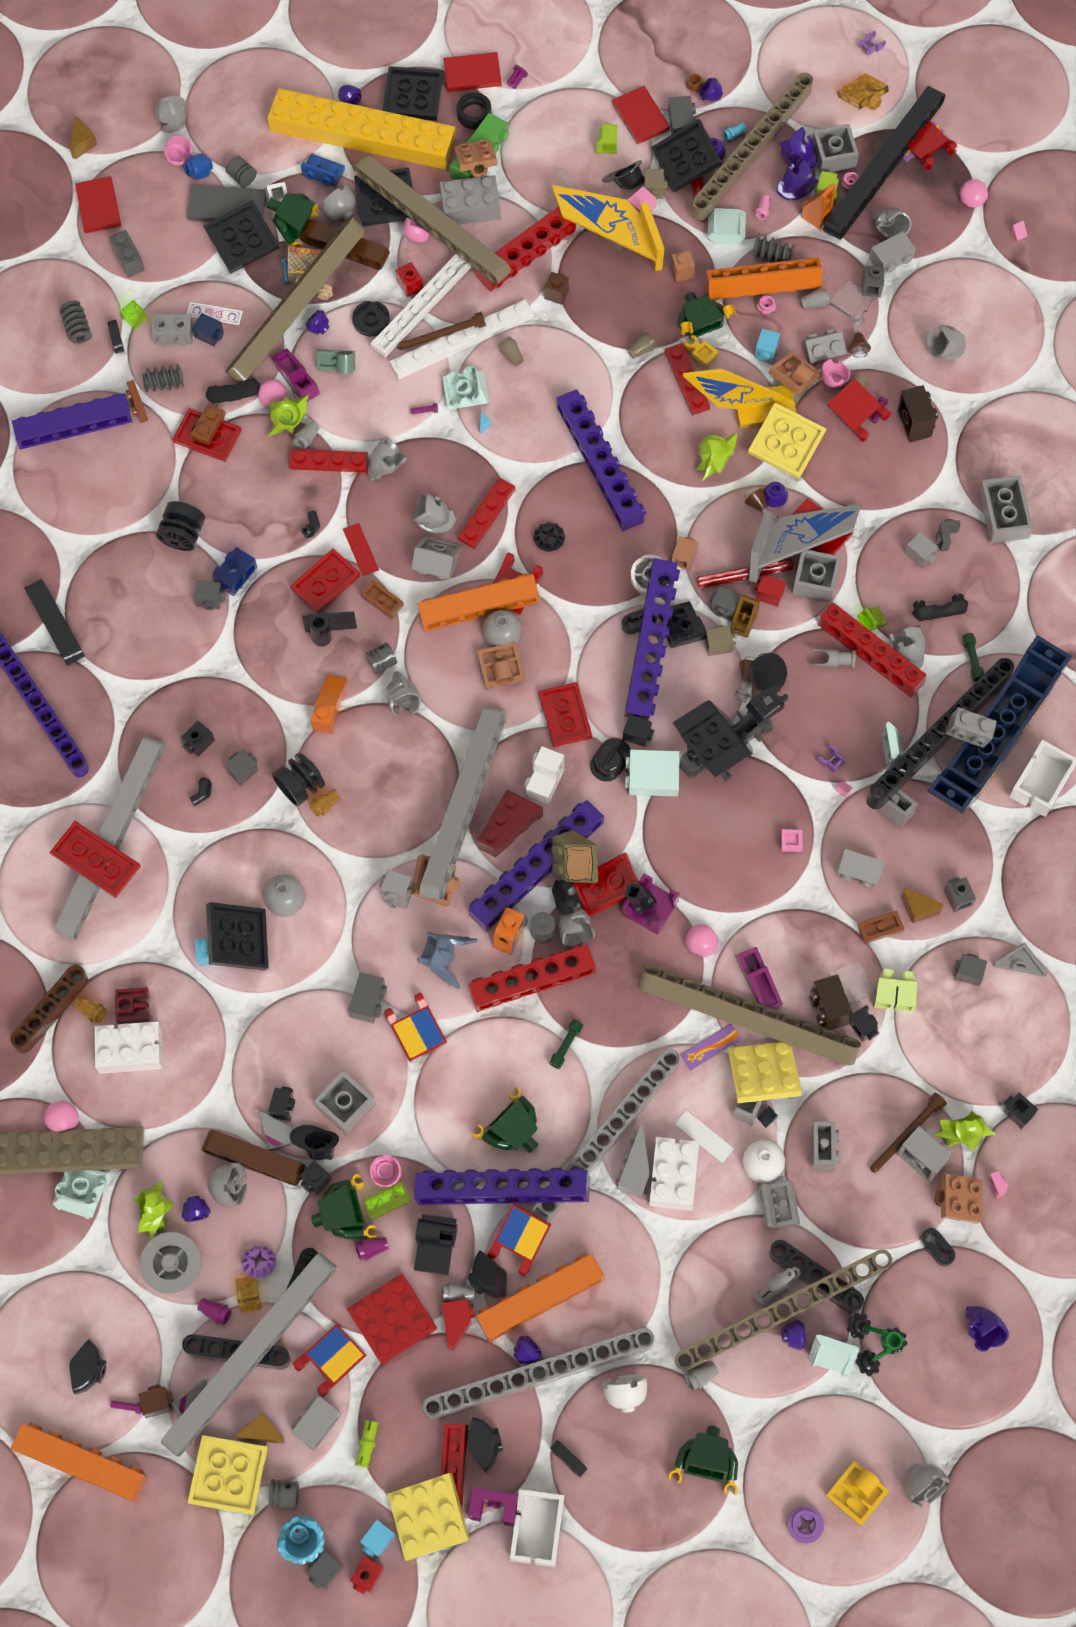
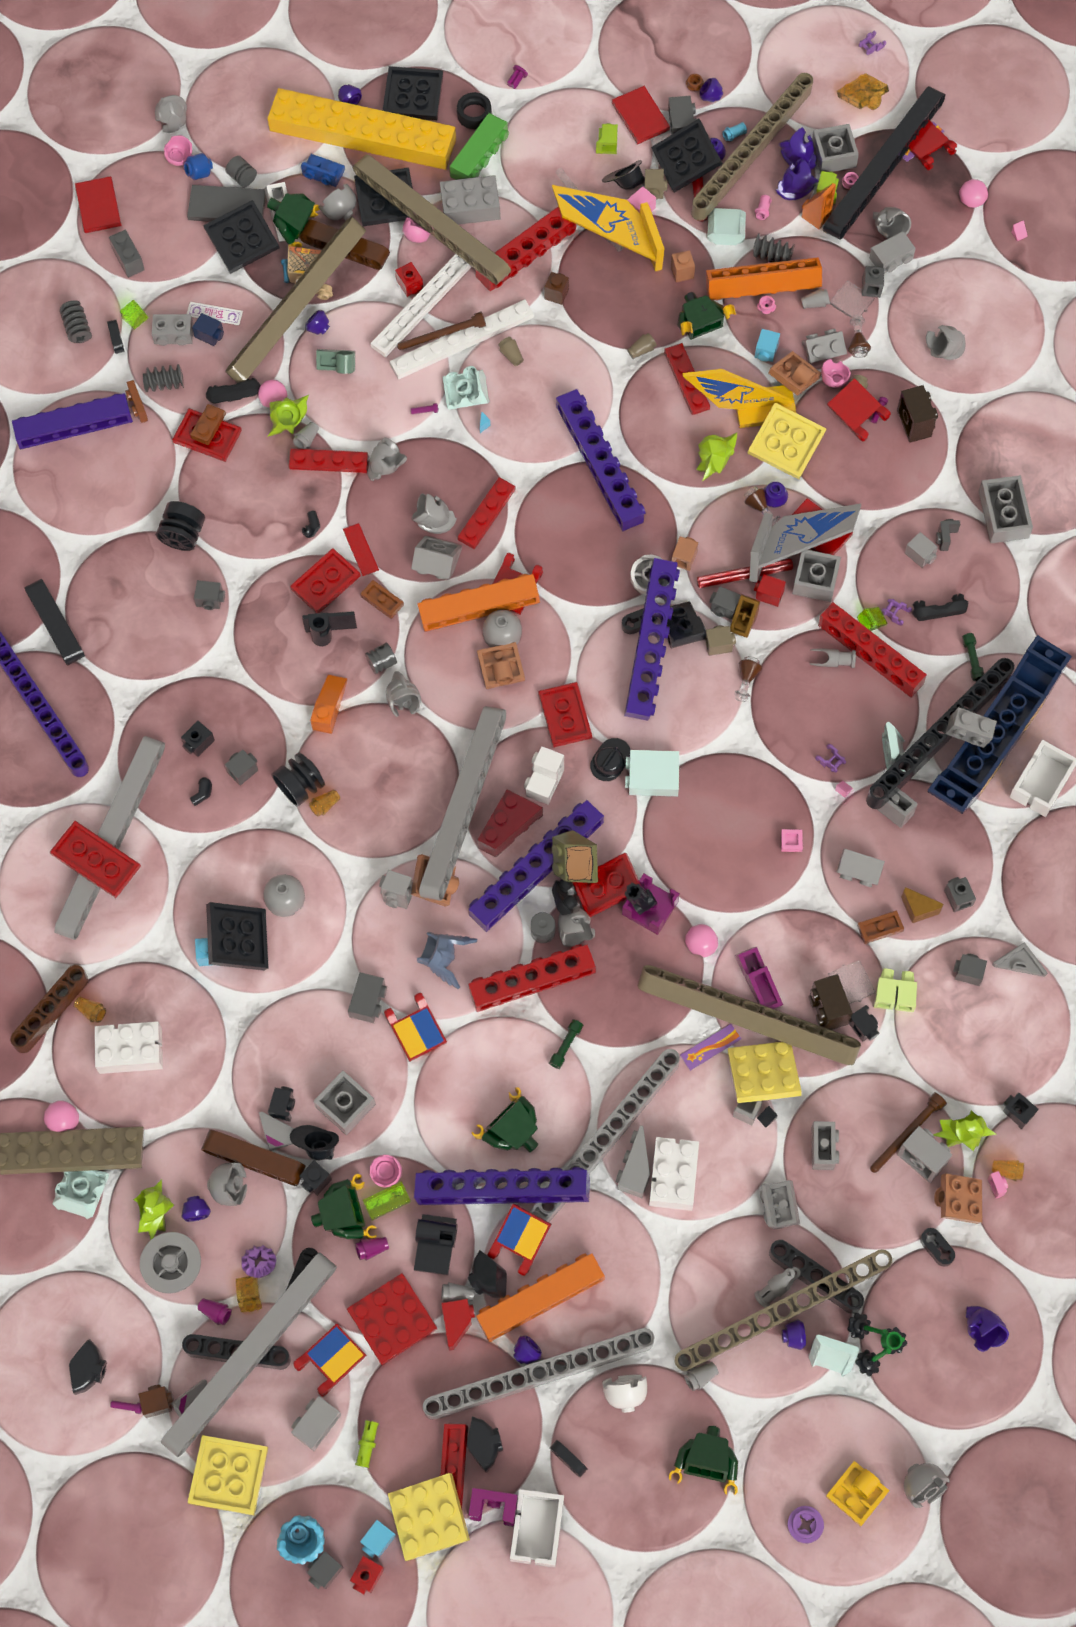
(79, 1462): orange brick -> none
(81, 139): pearl gold slope -> none
(128, 996): dark red brick -> none
(233, 581): clear blue brick -> none
(260, 1431): pearl gold slope -> none
(283, 1494): dark grey piece -> none
(295, 374): magenta slope -> none
(370, 318): black tile -> none
(472, 71): red tile -> none
(476, 153): nougat plate -> none
(509, 928): orange torso -> none
(552, 543): black gear -> none
(638, 731): black brick -> none
(703, 352): yellow plate -> none
(705, 1136): white sticker -> none
(717, 742): black piece -> none
(763, 1161): white cylinder -> none
(767, 671): black tile -> none
(895, 619): none -> medium lavender piece
(910, 644): light grey helmet -> none
(1009, 1169): none -> clear yellow cone

